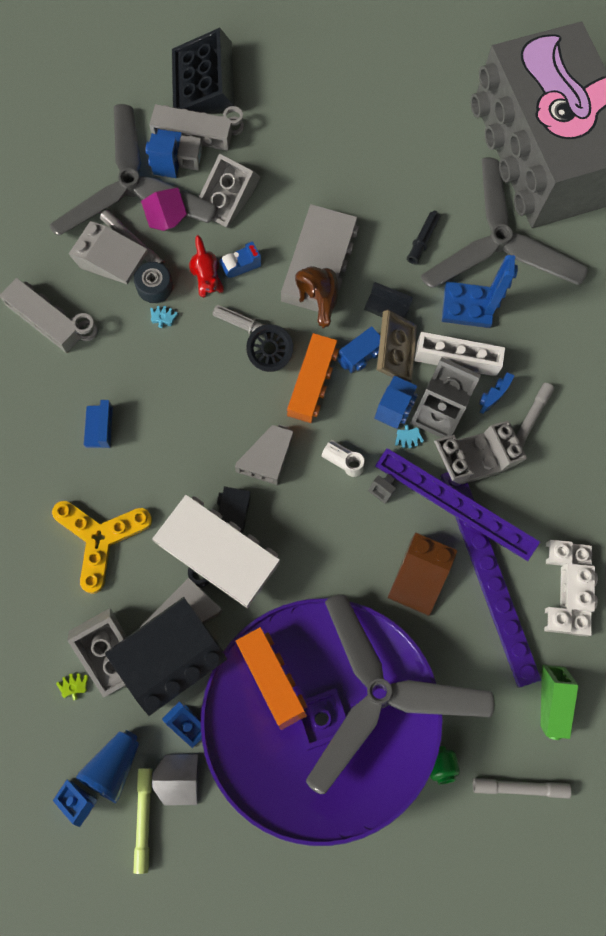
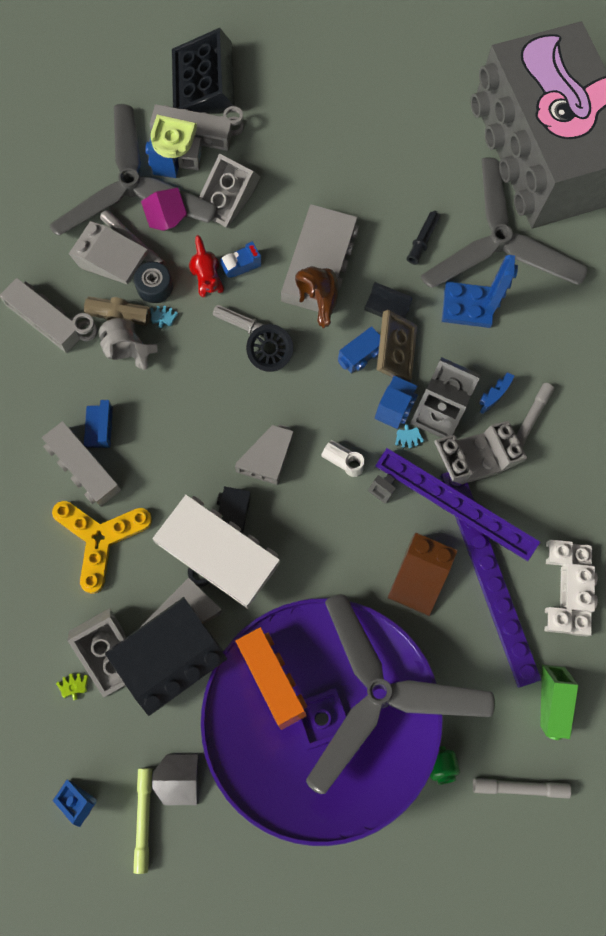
(81, 464): none -> light grey brick
(110, 766): blue cone -> none
(117, 308): none -> dark tan piece
(120, 342): none -> light grey piece
(172, 136): none -> yellowish green tile
(184, 724): blue slope -> none
(312, 377): orange brick -> none
(472, 355): white brick -> none

